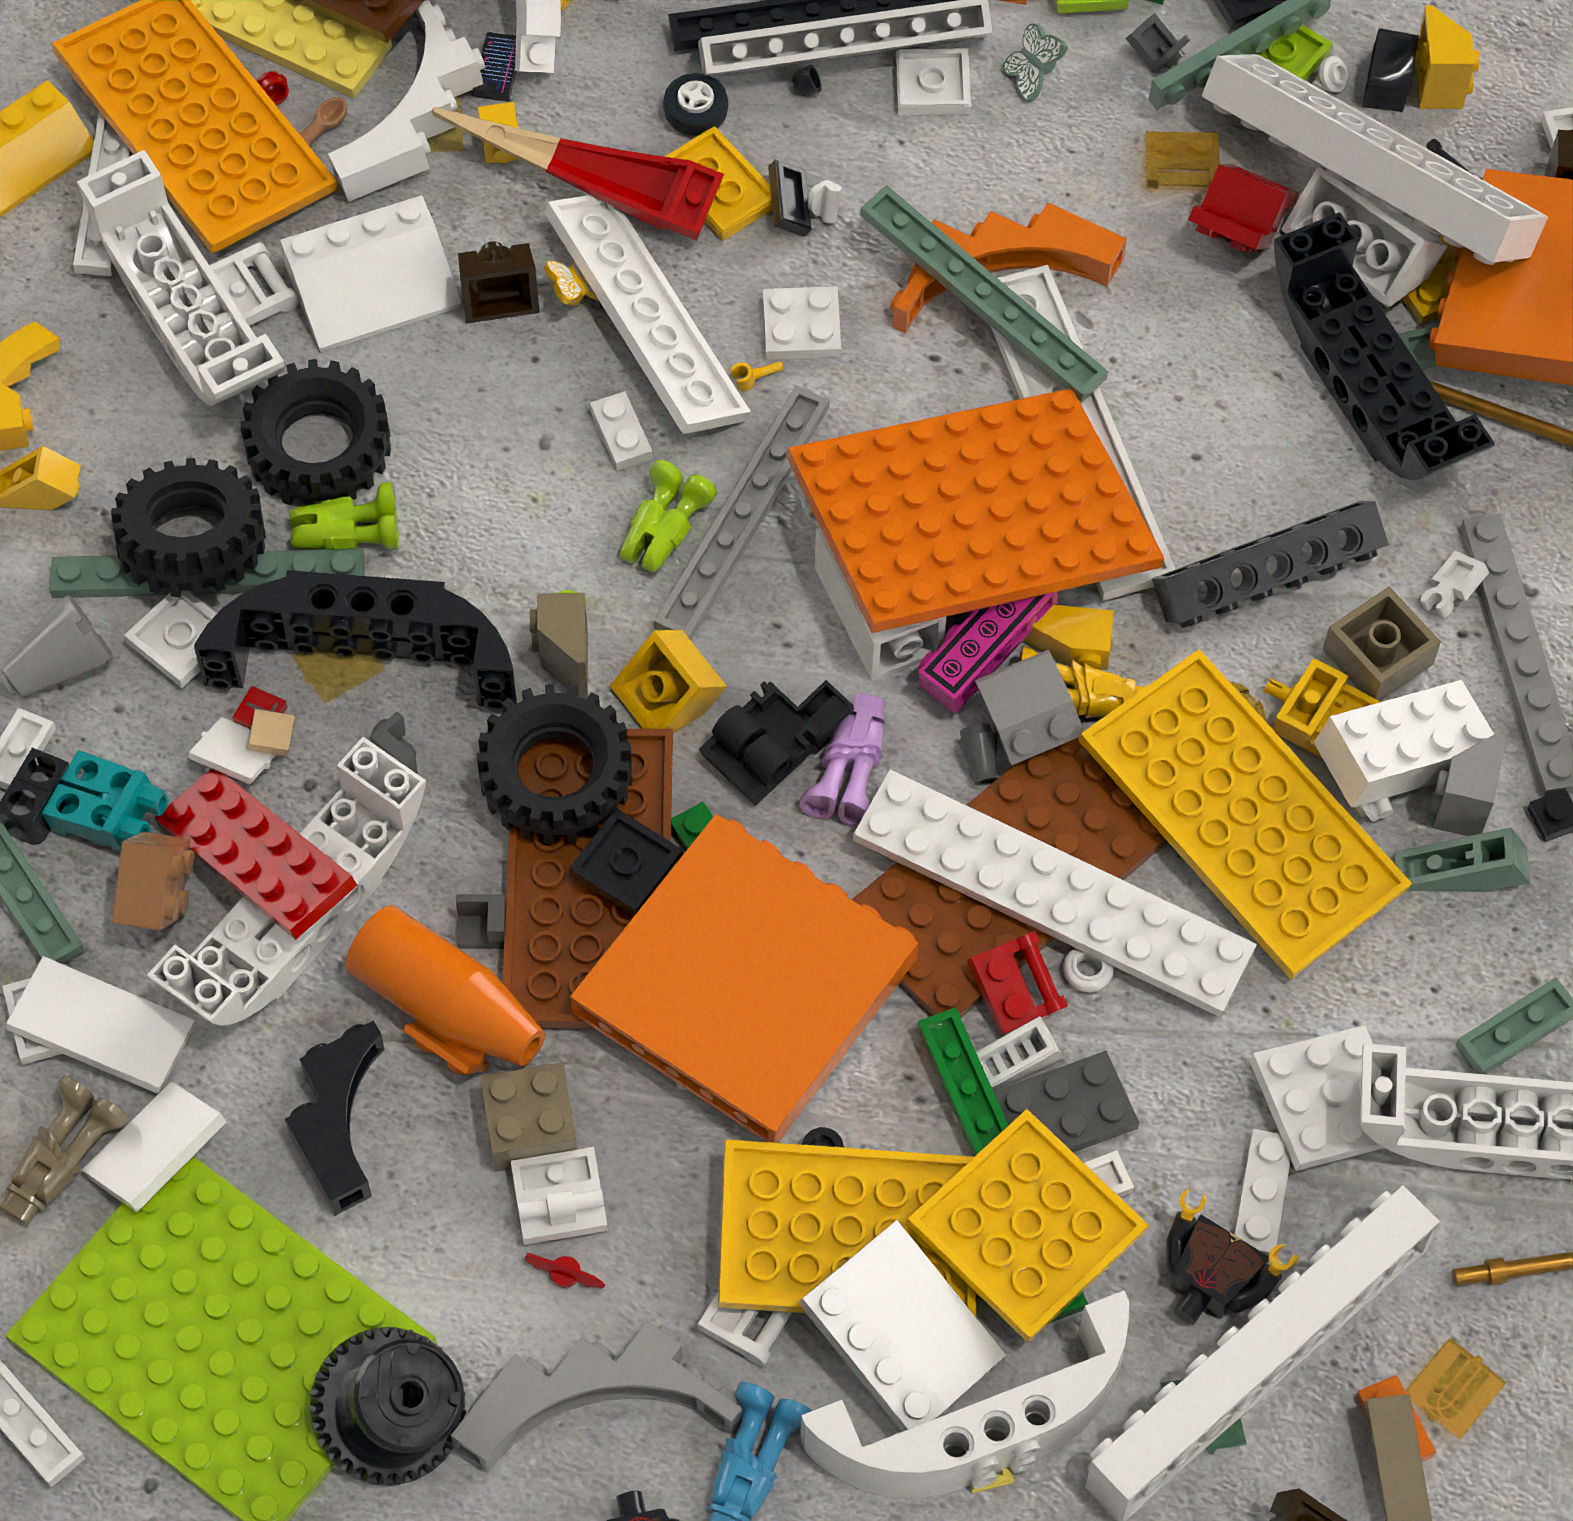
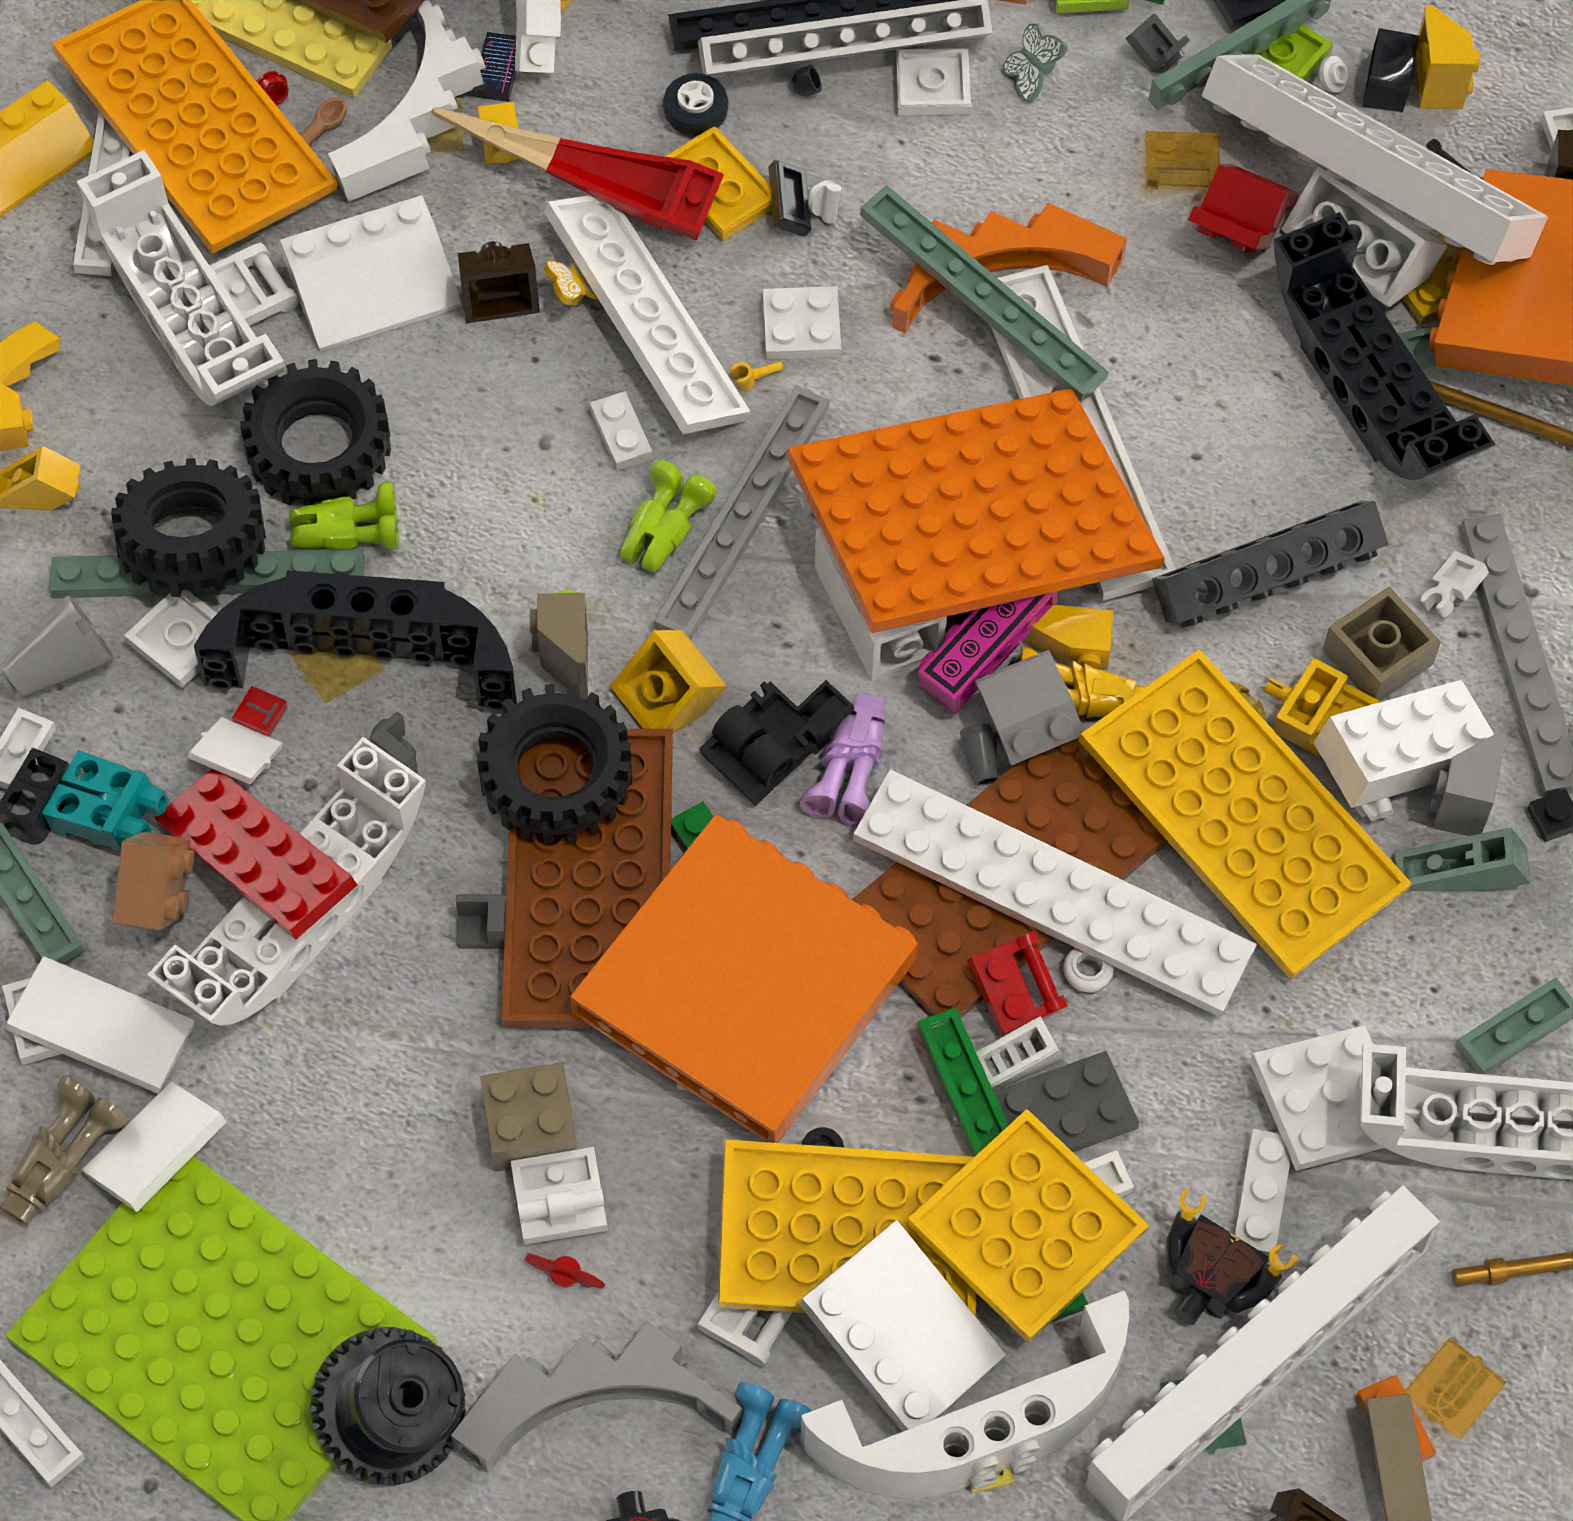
(271, 732): tan tile -> none
(323, 1128): black arch -> none
(455, 999): orange piece -> none
(625, 862): black plate -> none

